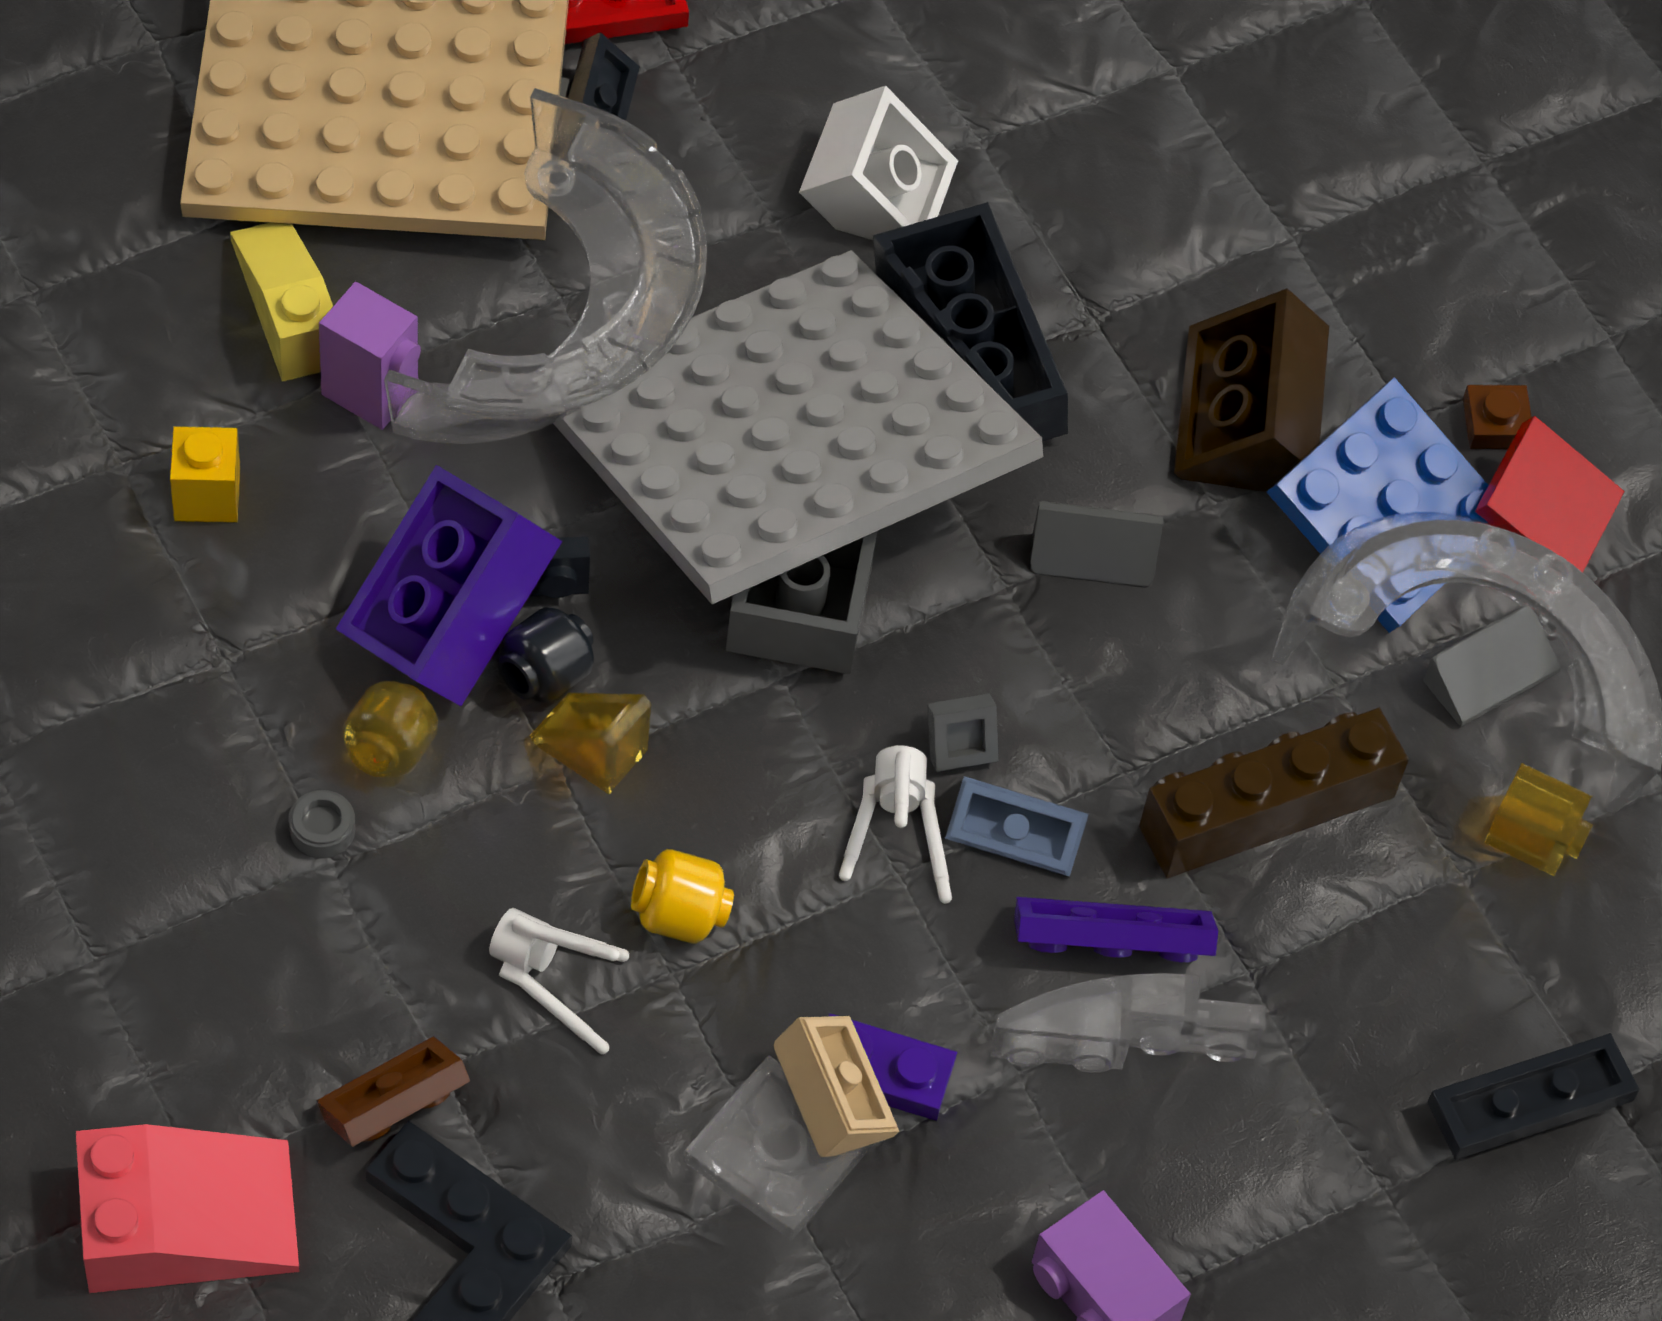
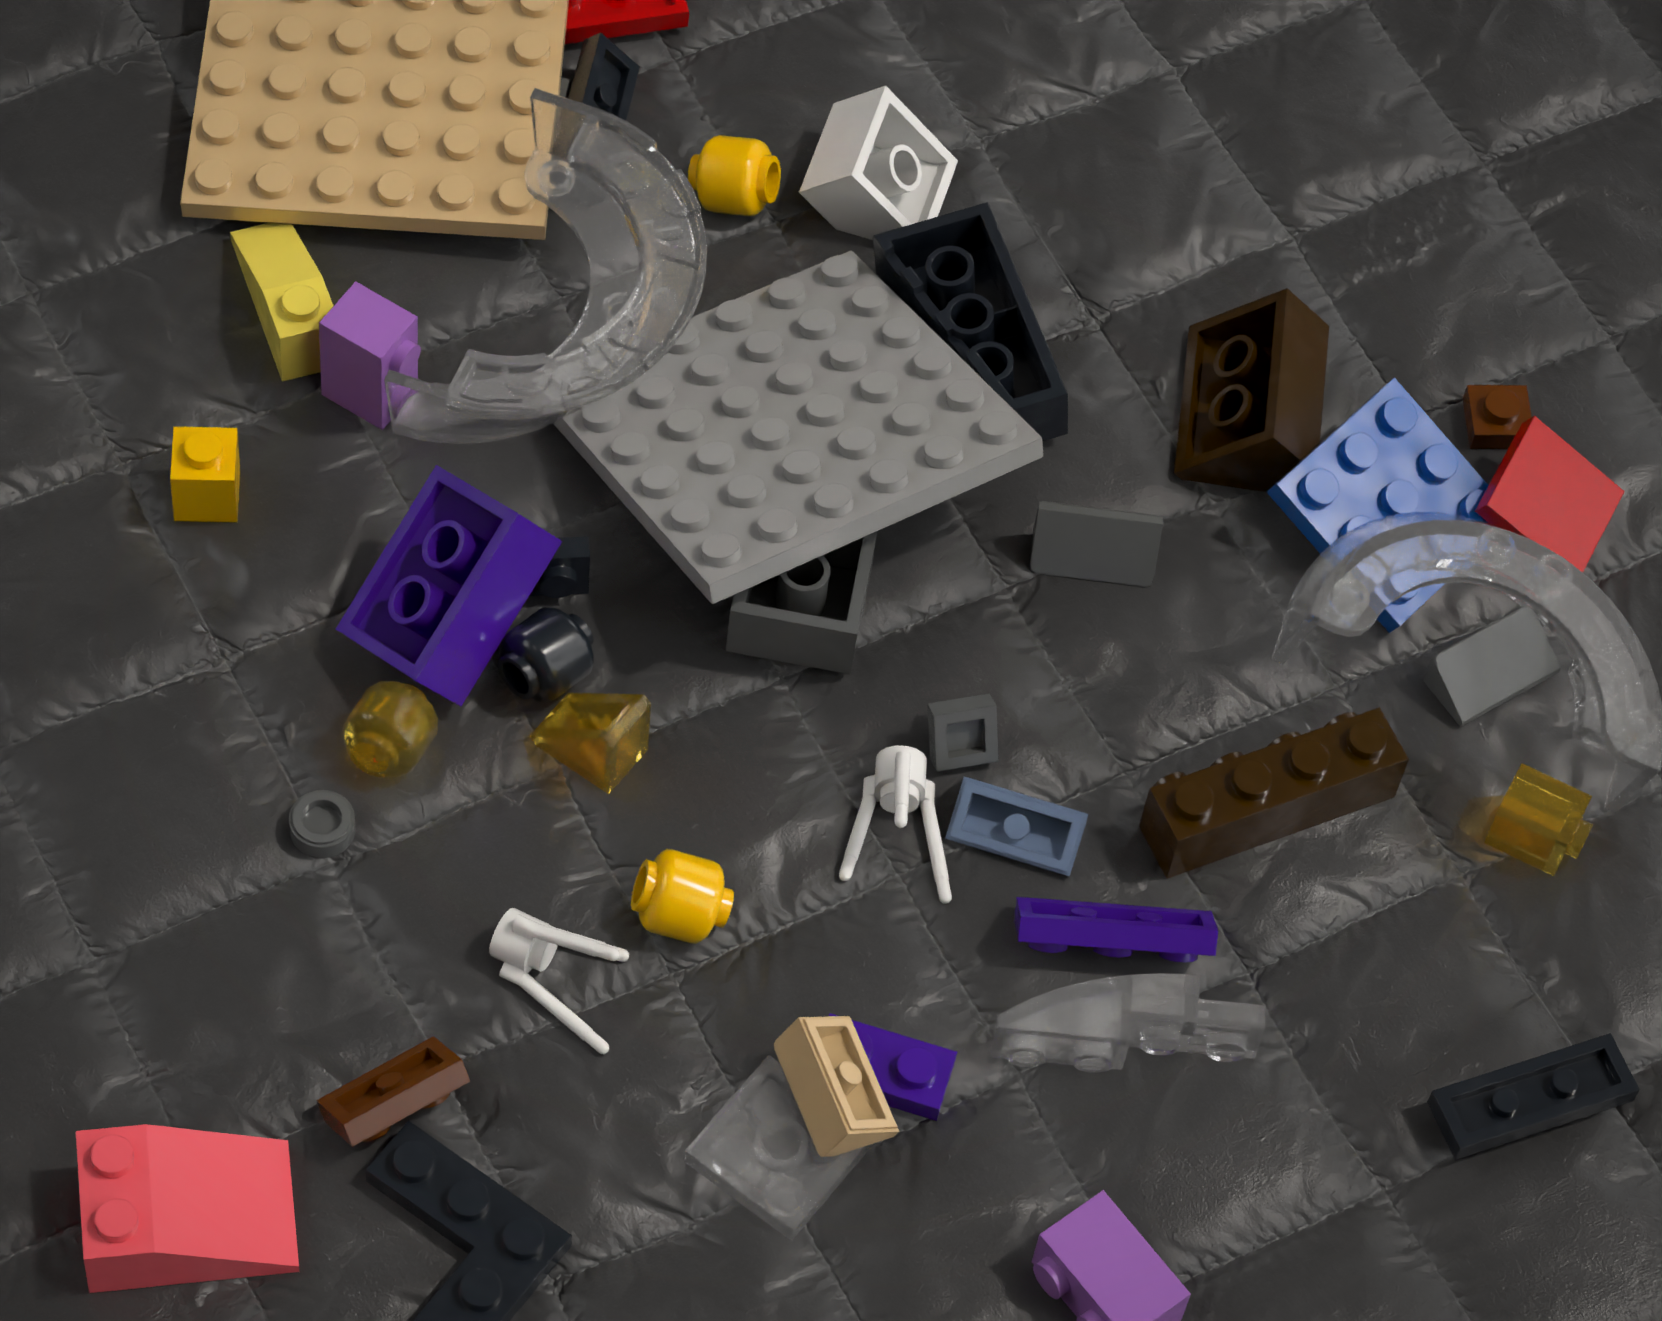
(735, 175): none -> yellow head

